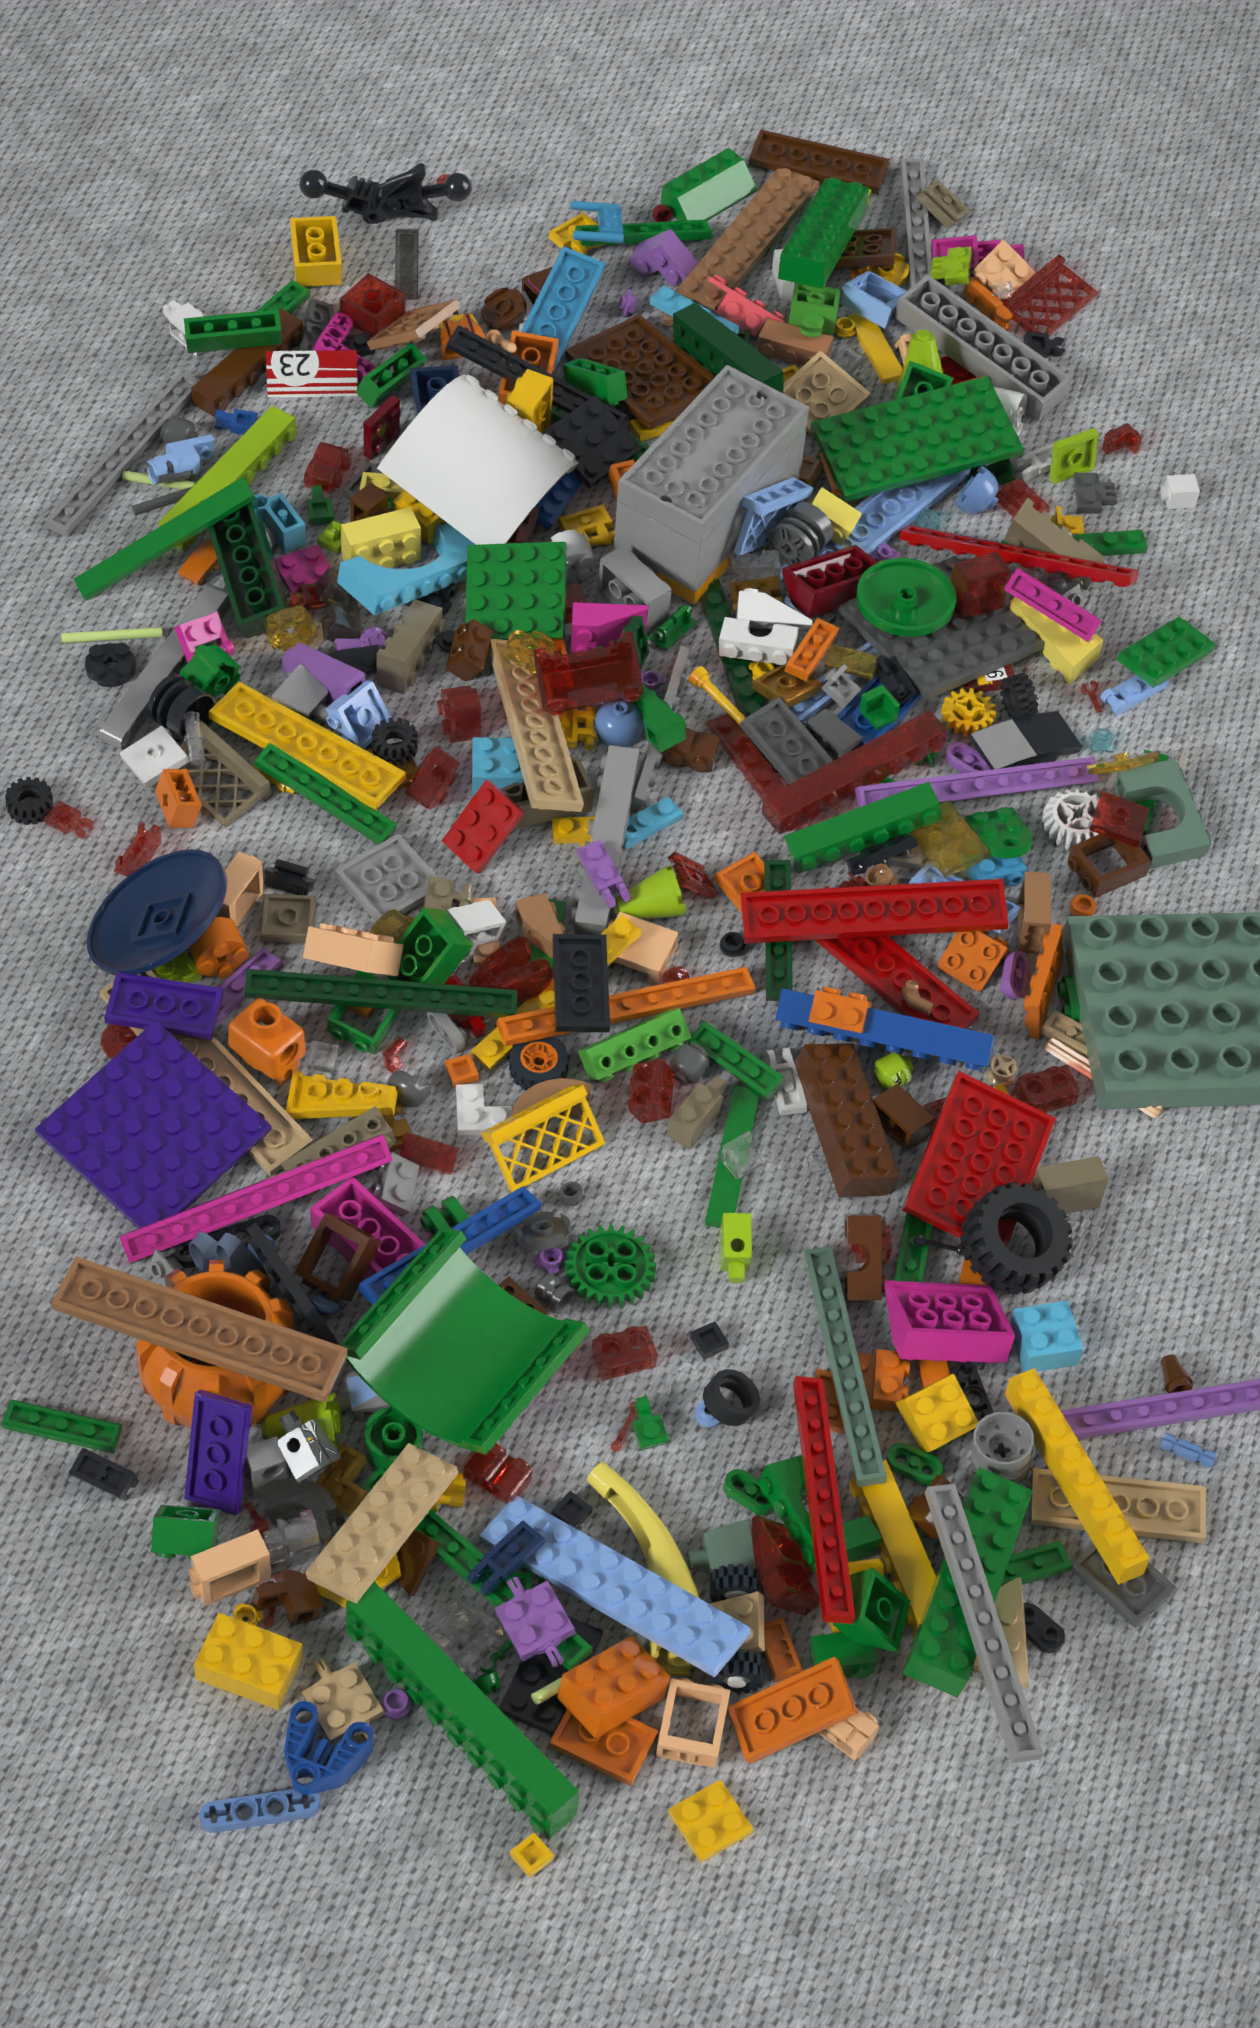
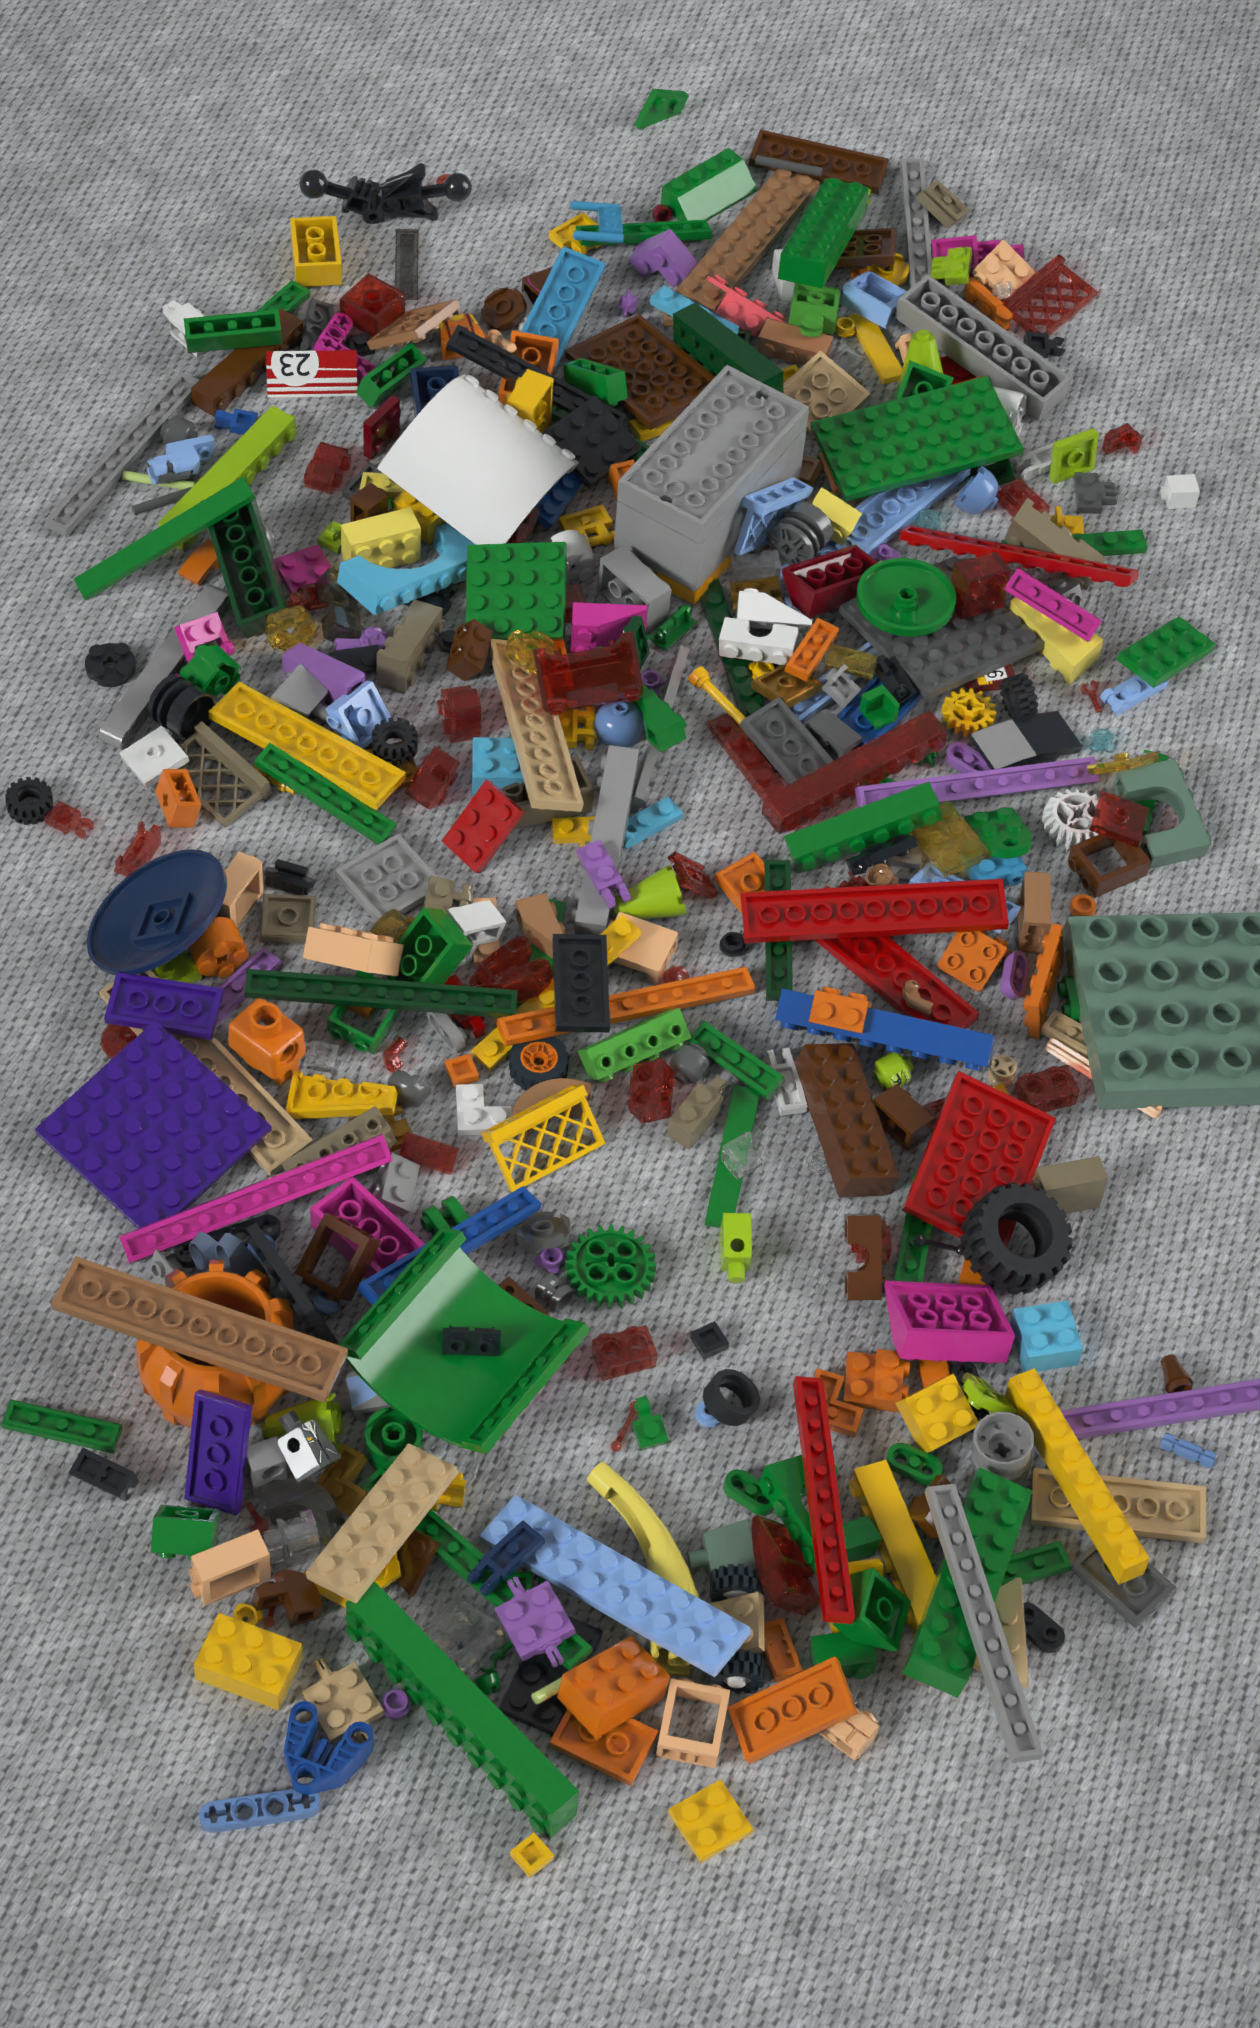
(111, 635): yellowish green bar -> none
(194, 738): clear pin -> none
(283, 521): medium azure hinge -> none
(319, 508): green plate -> none
(465, 1342): none -> black hinge
(498, 1473): clear red brick -> none
(571, 1193): dark grey hinge -> none
(572, 1510): black plate -> none
(660, 106): none -> green wing
(696, 751): reddish brown brick -> none
(788, 165): none -> dark grey bar
(845, 1367): sand green plate -> none
(984, 1396): none -> lime hinge

